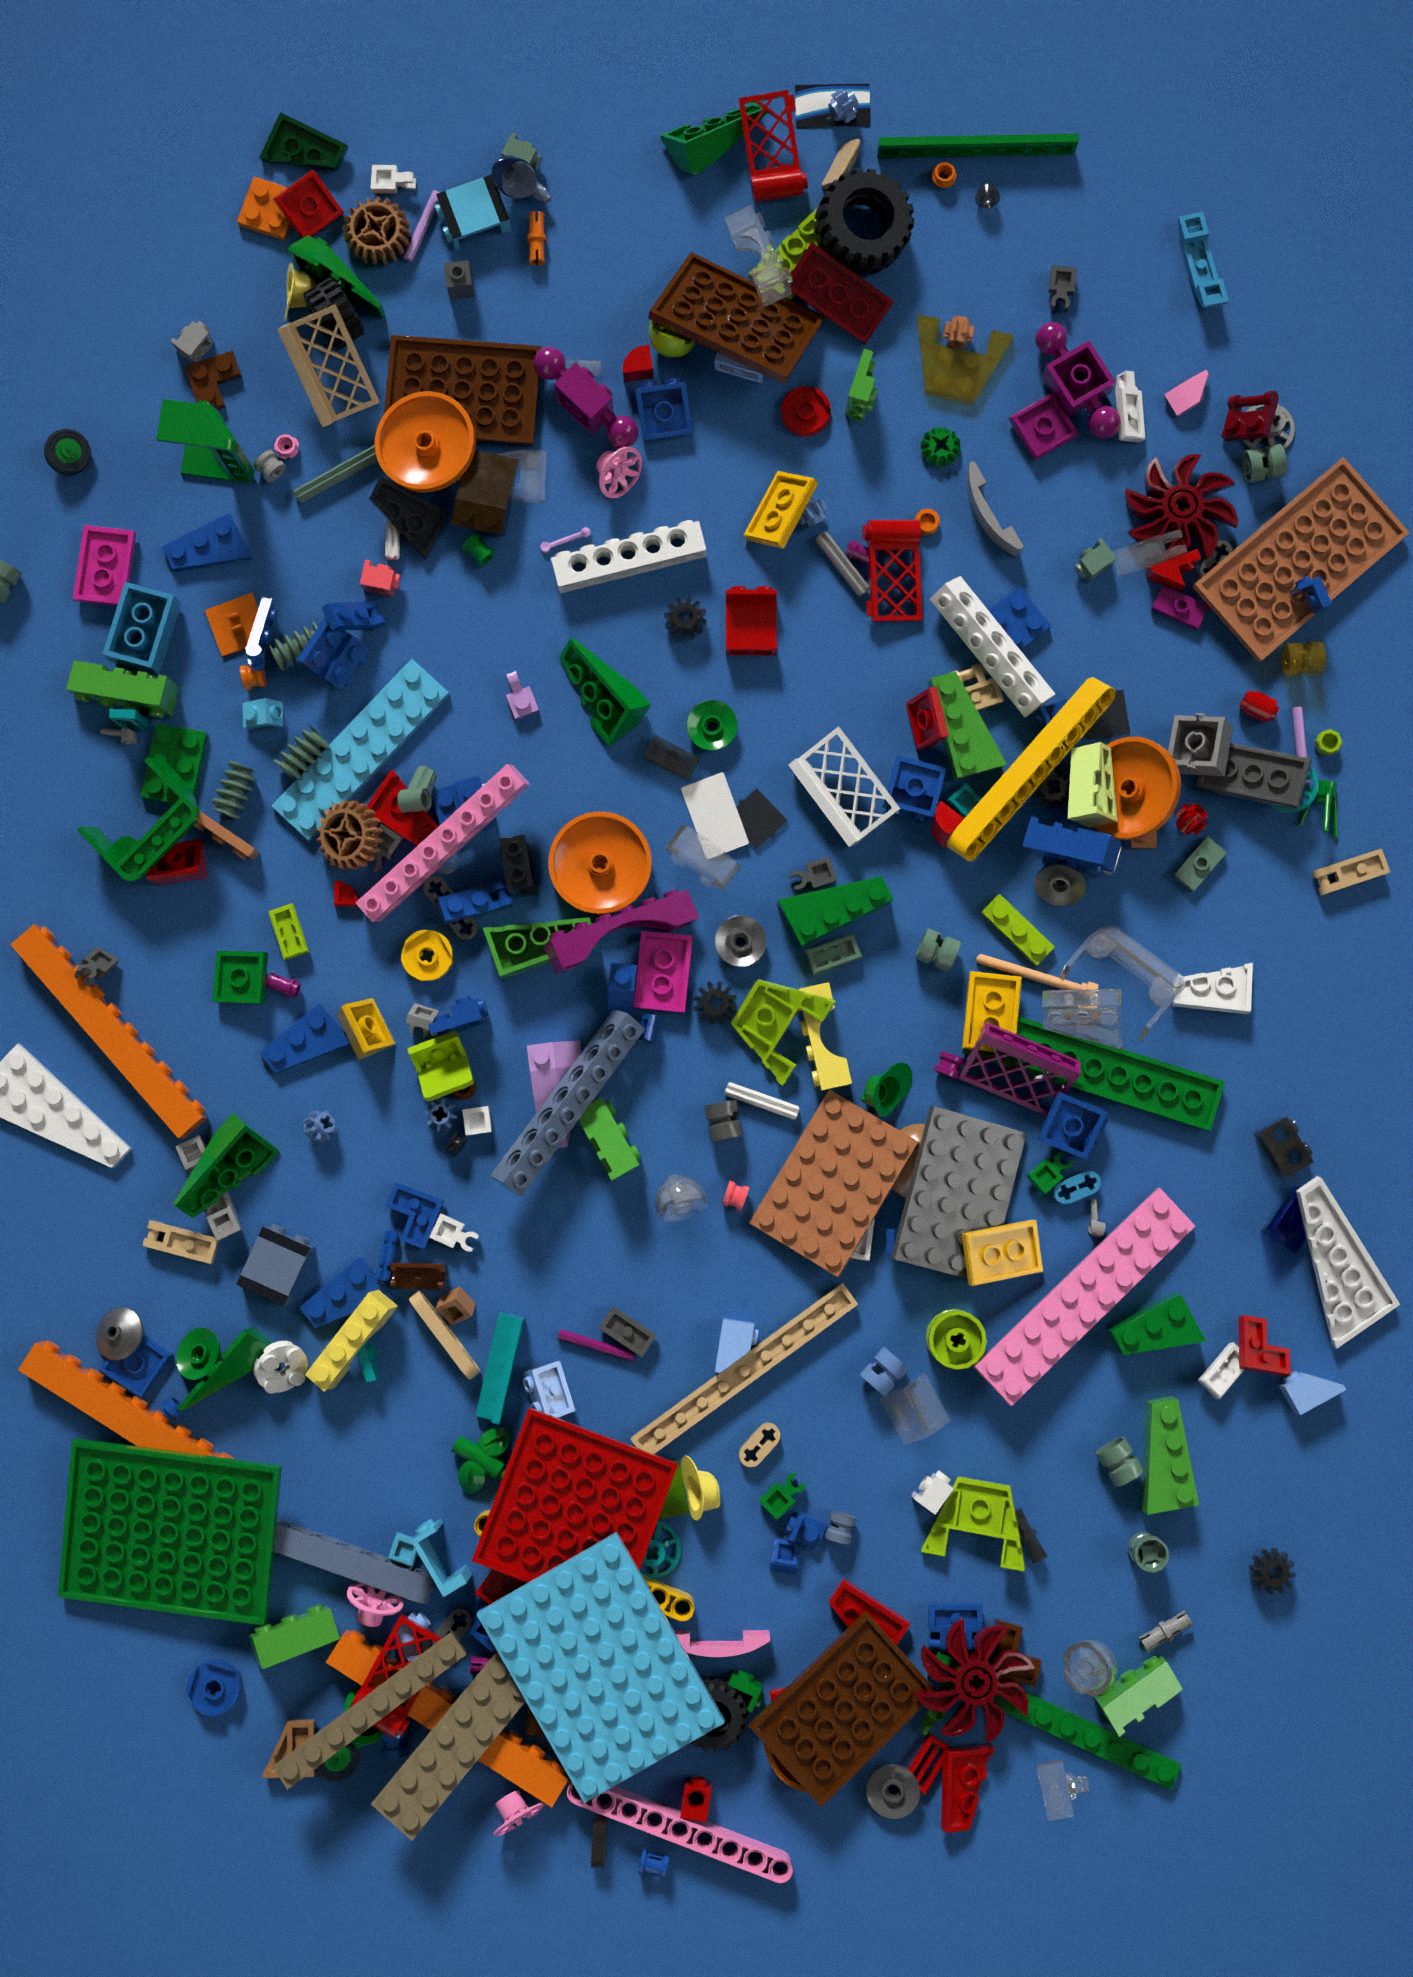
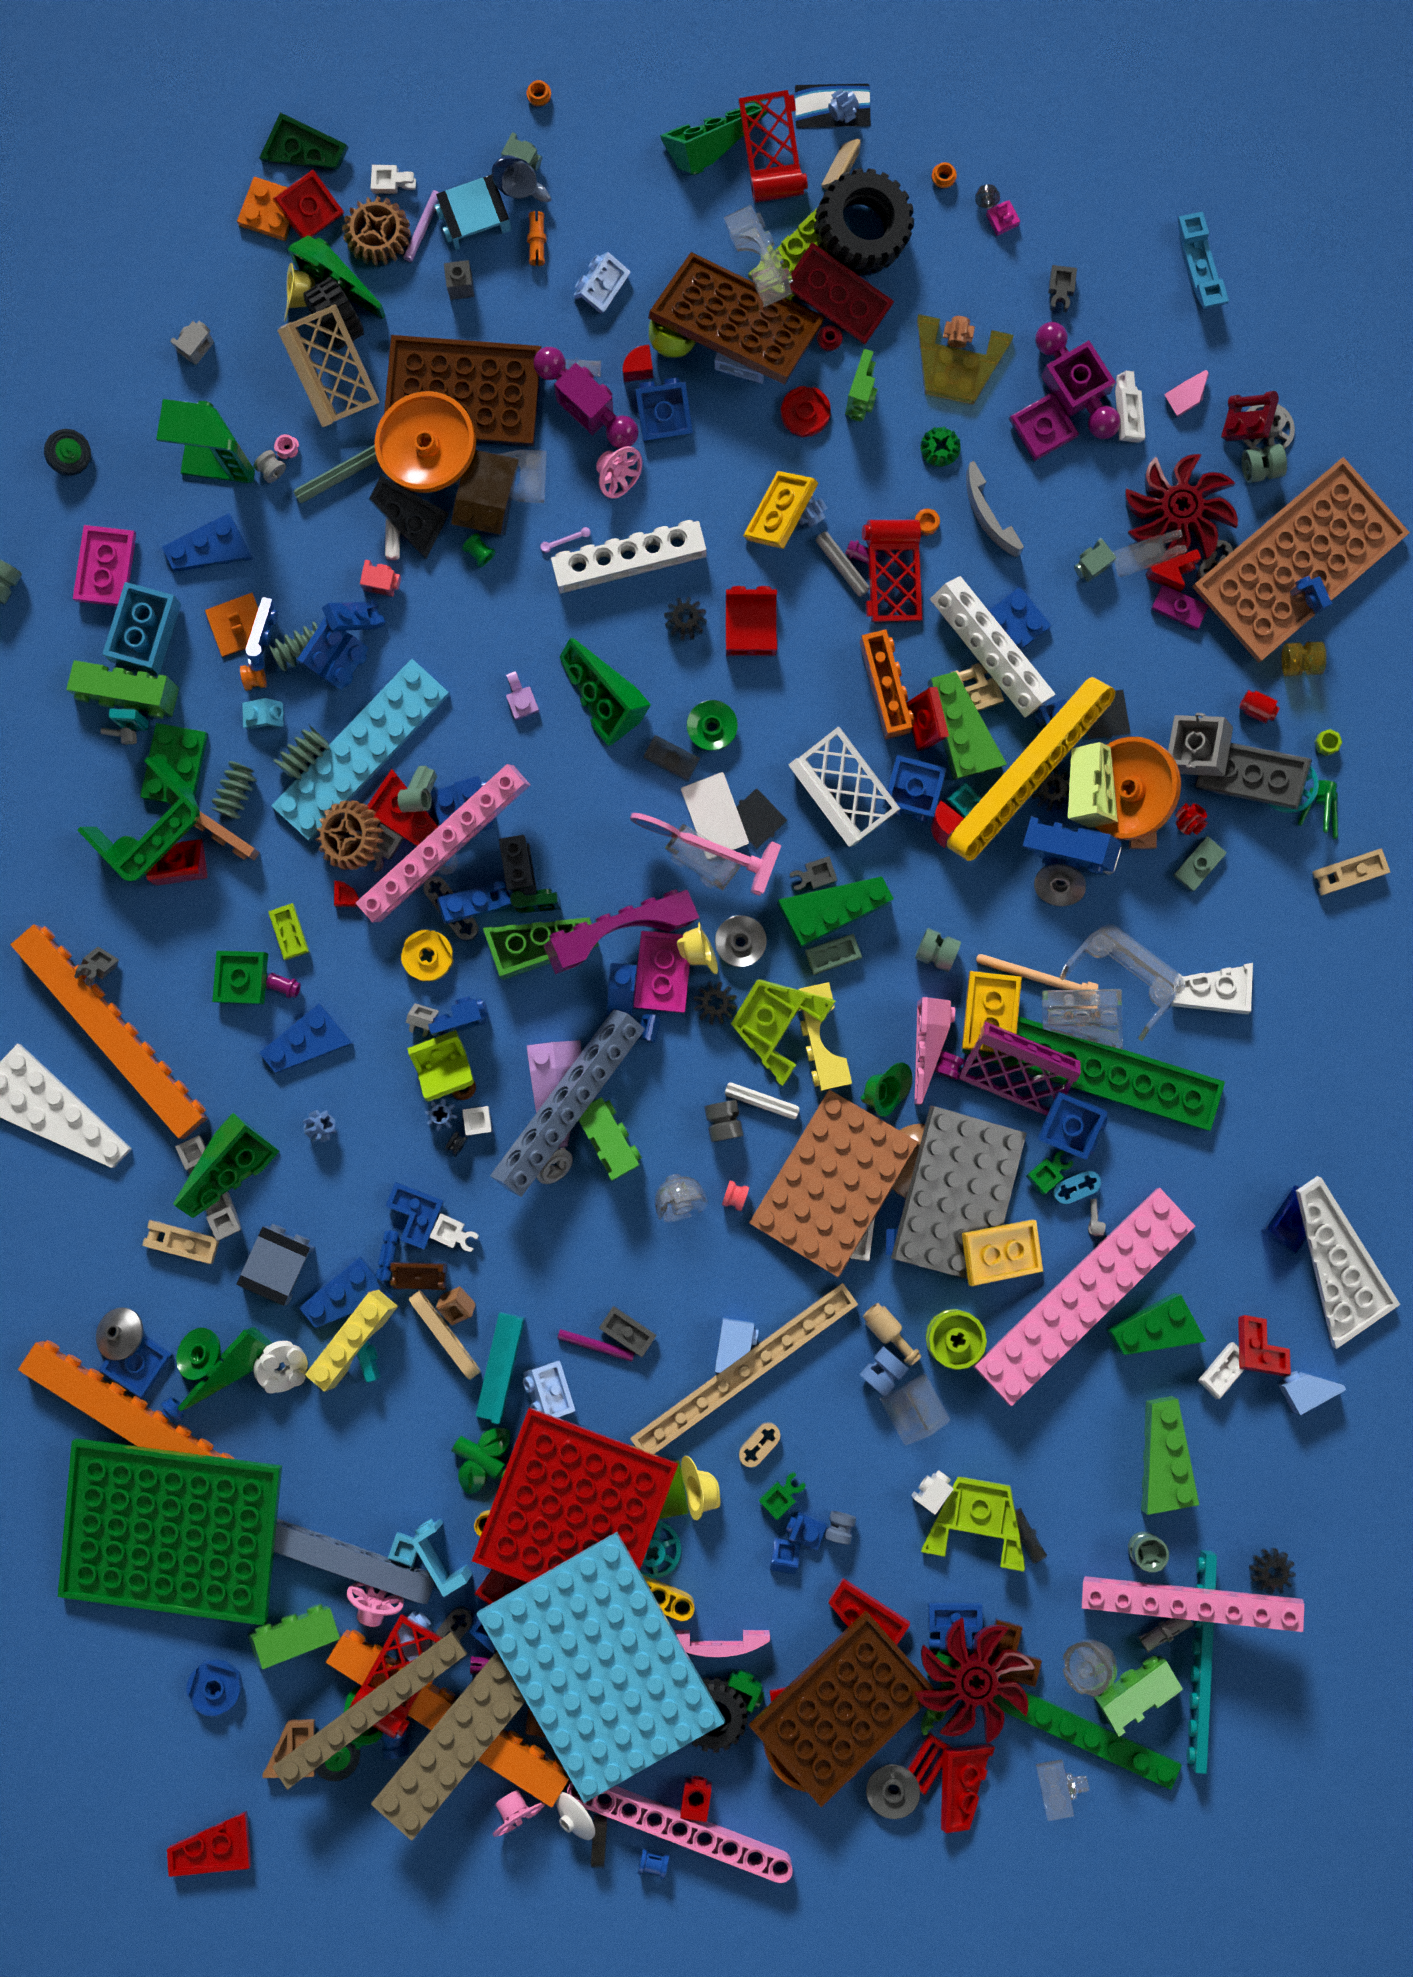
(211, 372): reddish brown plate -> none
(213, 1849): none -> red wing
(365, 1027): yellow slope -> none
(538, 87): none -> orange plate
(542, 901): none -> dark green plate
(553, 1173): none -> light grey gear
(574, 1817): none -> white dish
(600, 863): orange dish -> none
(601, 282): none -> light blue bracket
(697, 949): none -> light yellow piece
(762, 867): none -> bright pink piece
(829, 345): none -> dark red plate
(886, 684): none -> orange brick
(888, 1329): none -> tan piece
(931, 1032): none -> bright pink wedge
(977, 145): green tile -> none
(1003, 217): none -> dark pink tile
(1017, 930): lime plate -> none
(1121, 1465): sand green wheel -> none
(1193, 1604): none -> bright pink brick
(1201, 1672): none -> teal plate
(1278, 1151): clear smoke brick -> none
(1299, 732): lavender bar -> none

